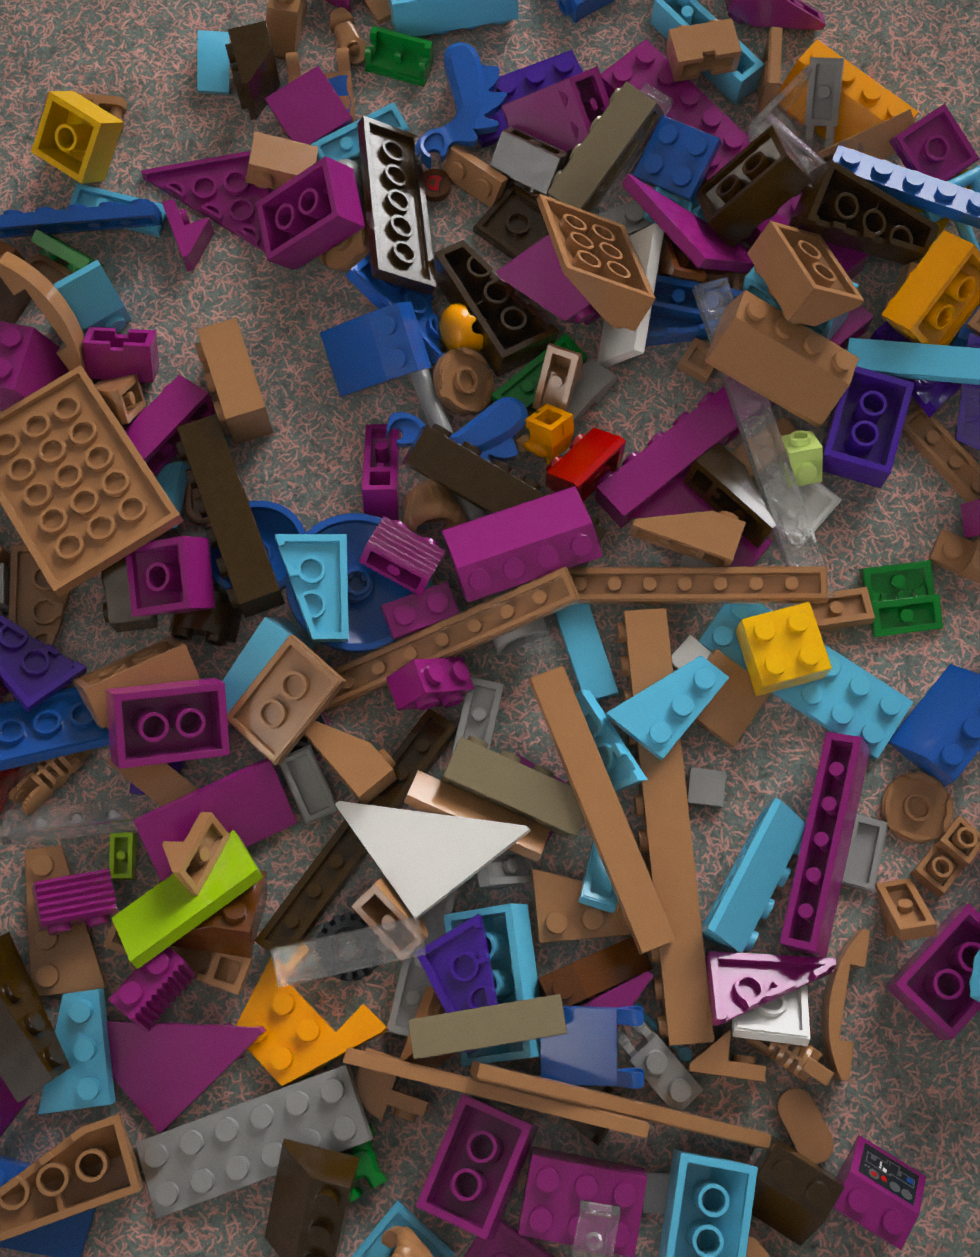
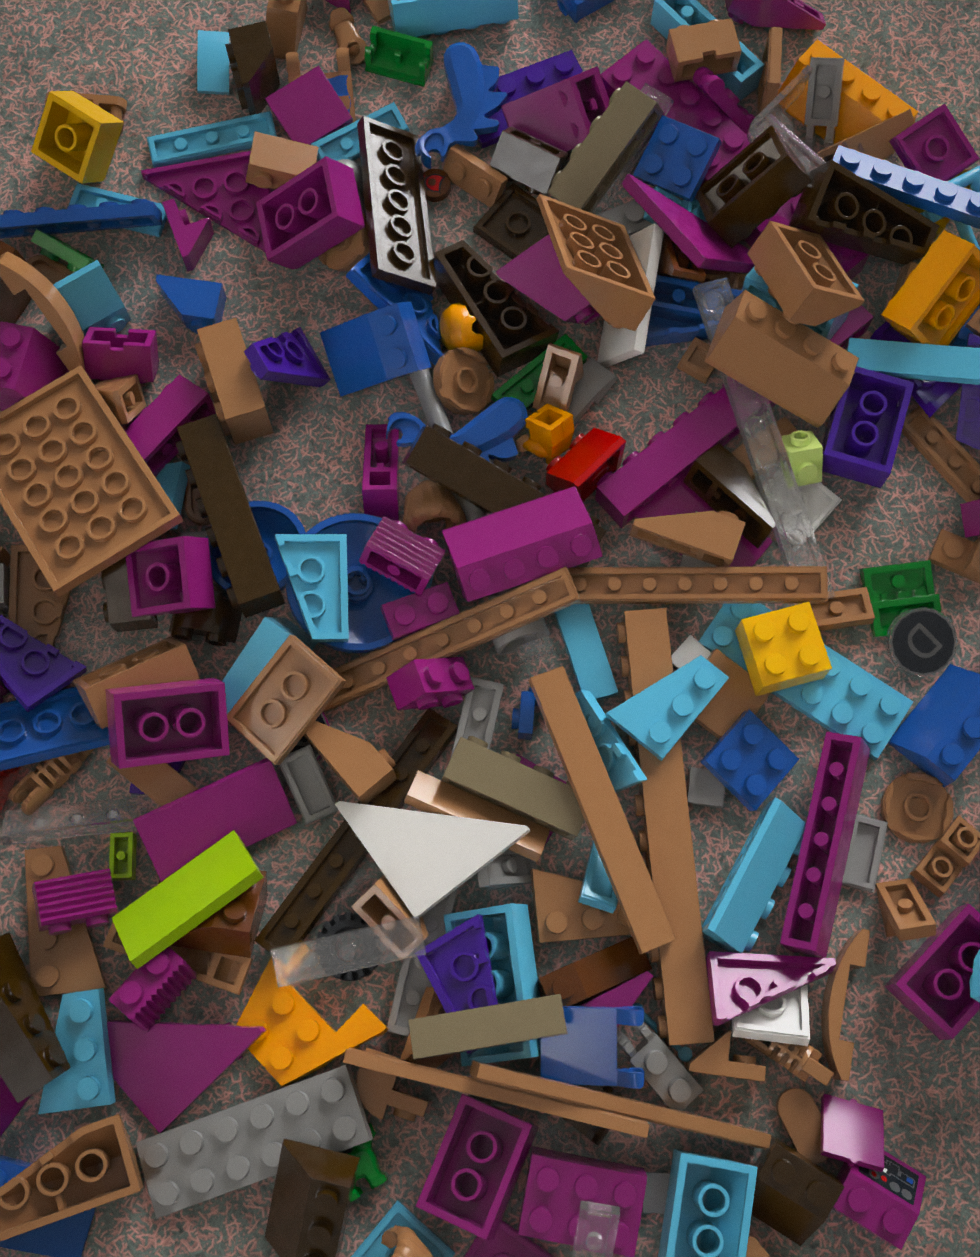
(193, 301): none -> blue slope
(197, 855): medium nougat slope -> none
(208, 139): none -> medium azure tile
(287, 360): none -> dark purple wing
(524, 716): none -> blue bracket
(722, 97): none -> magenta plate
(749, 760): none -> blue plate
(852, 1132): none -> magenta piece
(921, 642): none -> black tile

